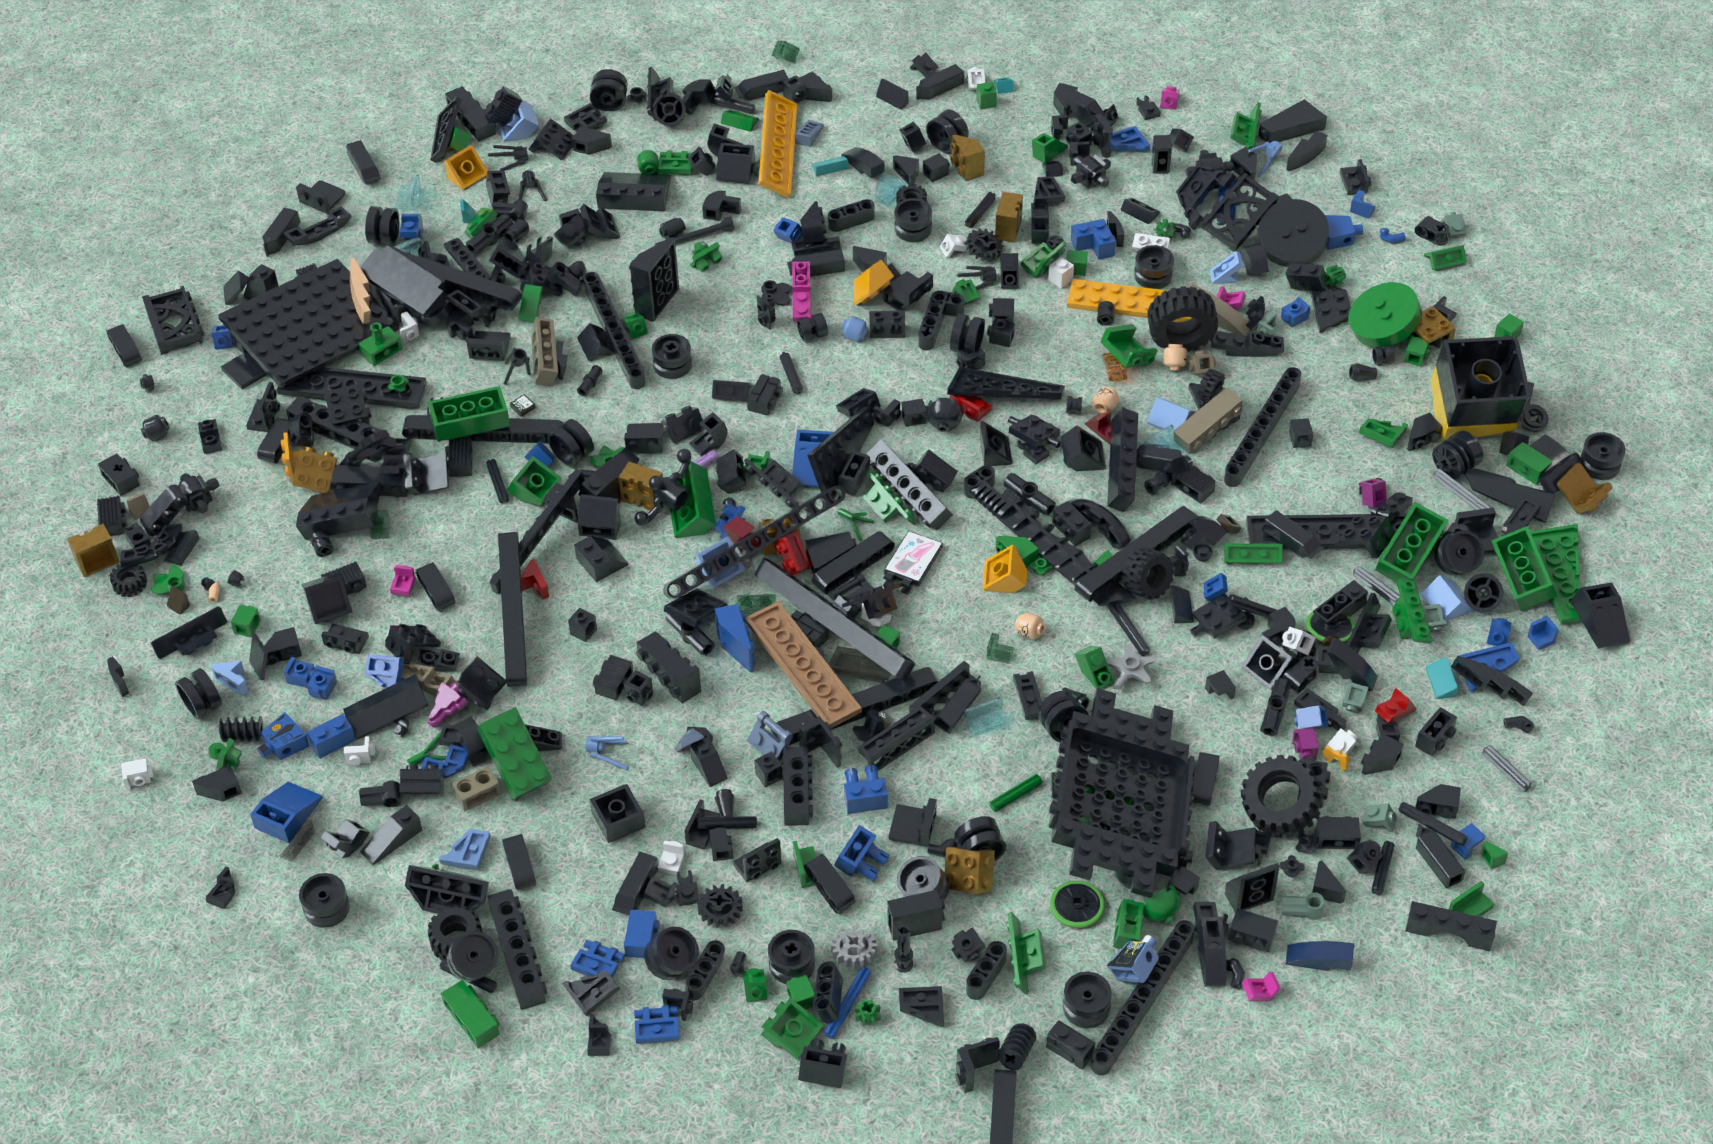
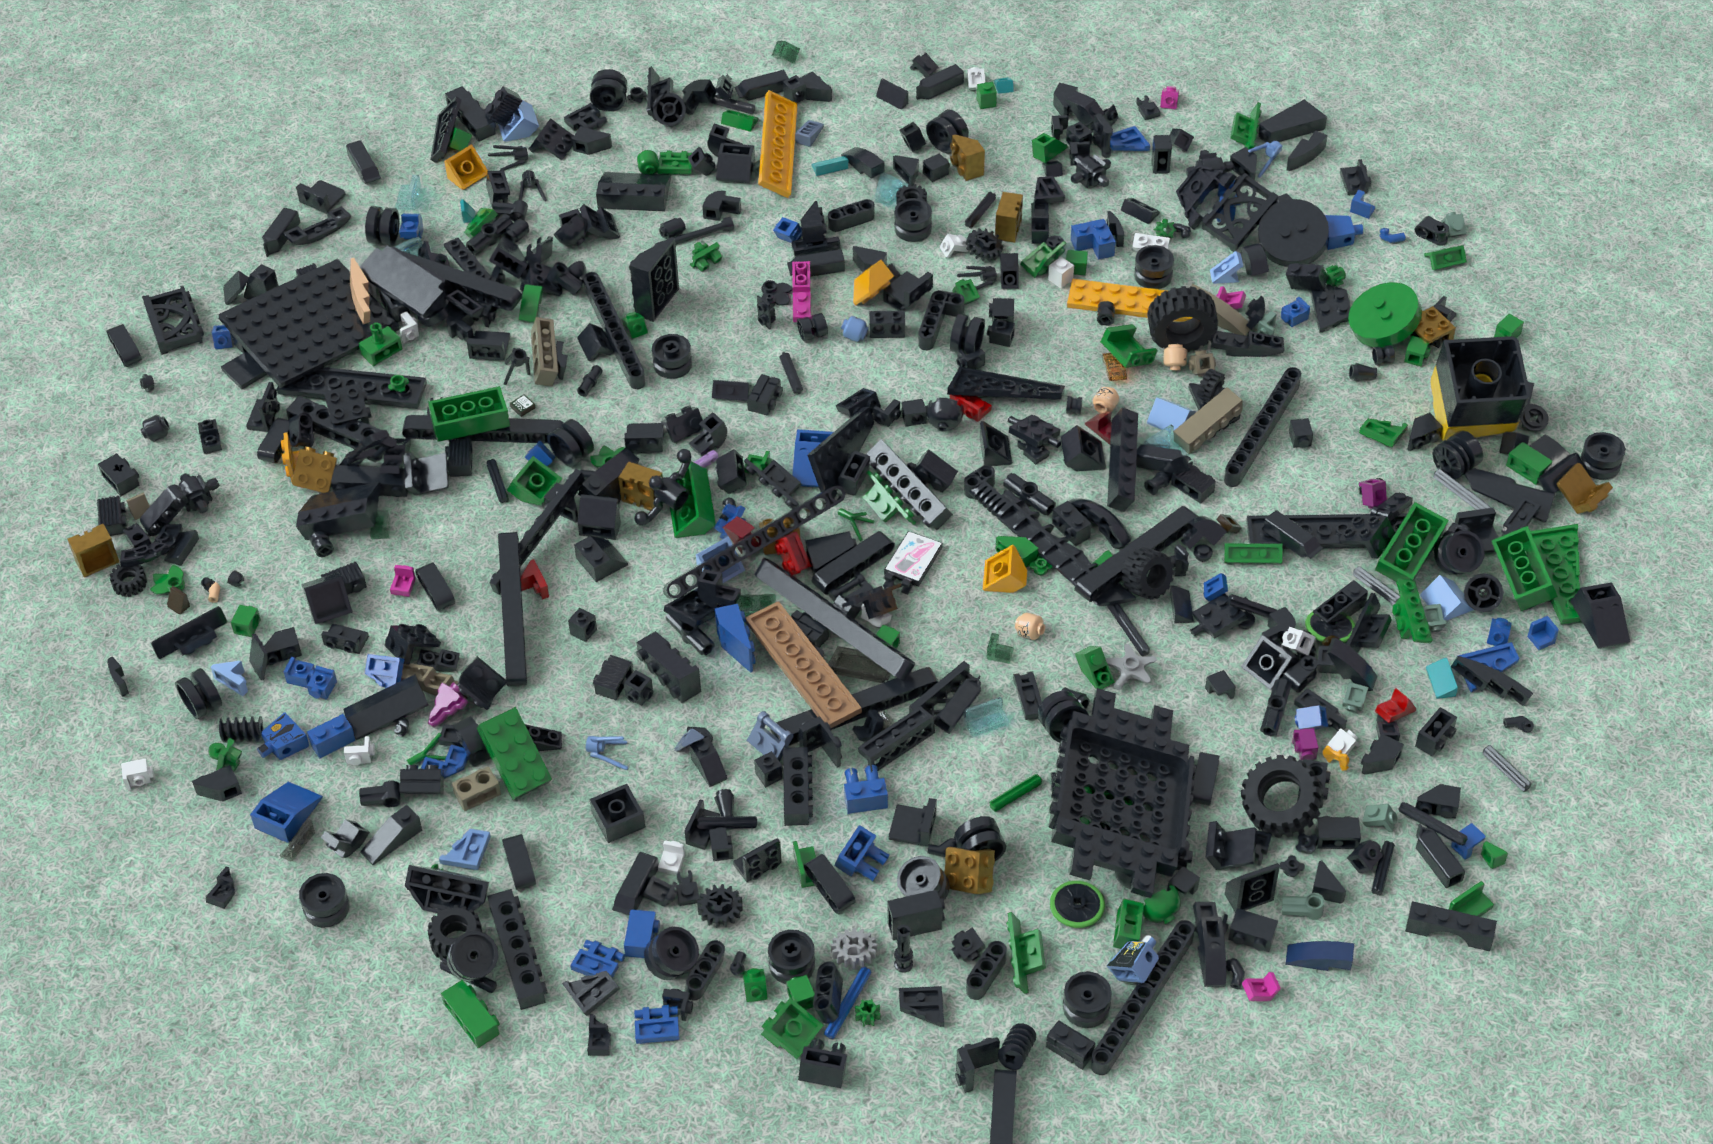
(713, 592): none -> black brick

